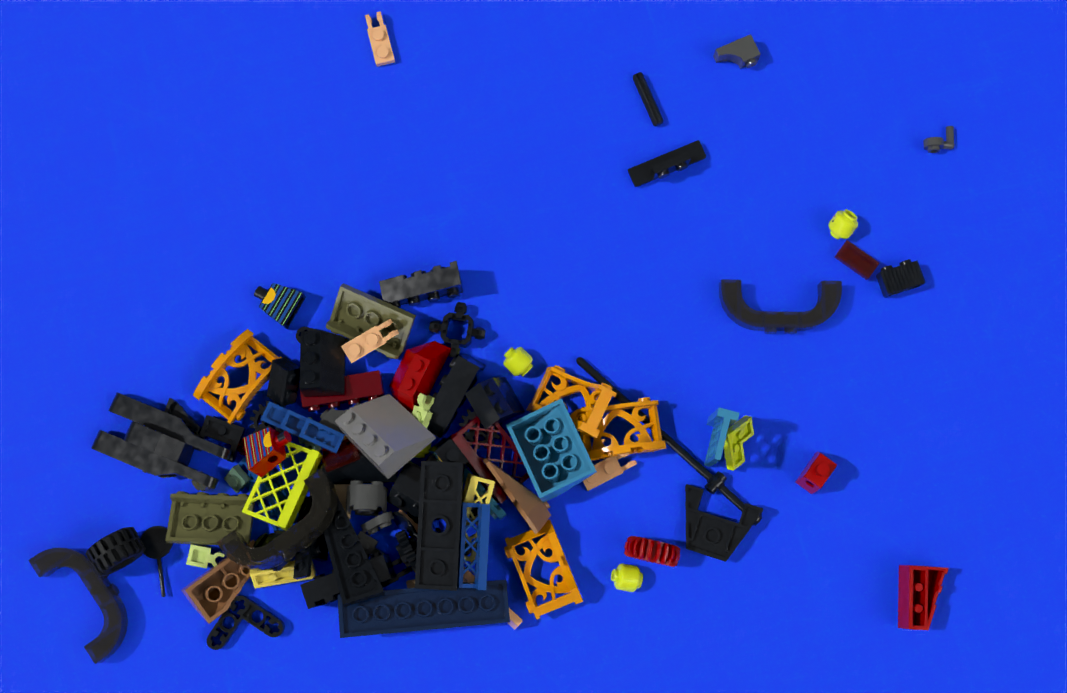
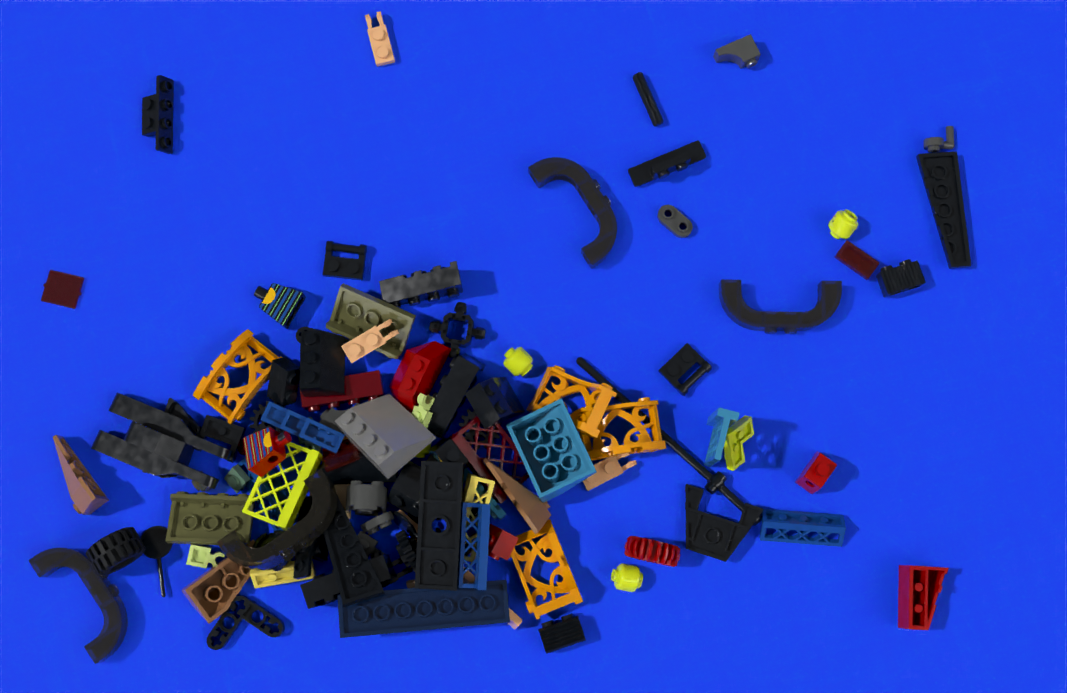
(62, 289): none -> clear red piece
(81, 485): none -> medium nougat wedge
(158, 114): none -> black bracket
(344, 267): none -> black plate
(500, 543): none -> red brick
(561, 634): none -> black brick
(589, 190): none -> clear smoke arch
(672, 223): none -> dark grey plate
(680, 364): none -> black plate
(803, 523): none -> blue fence
(944, 192): none -> black wing

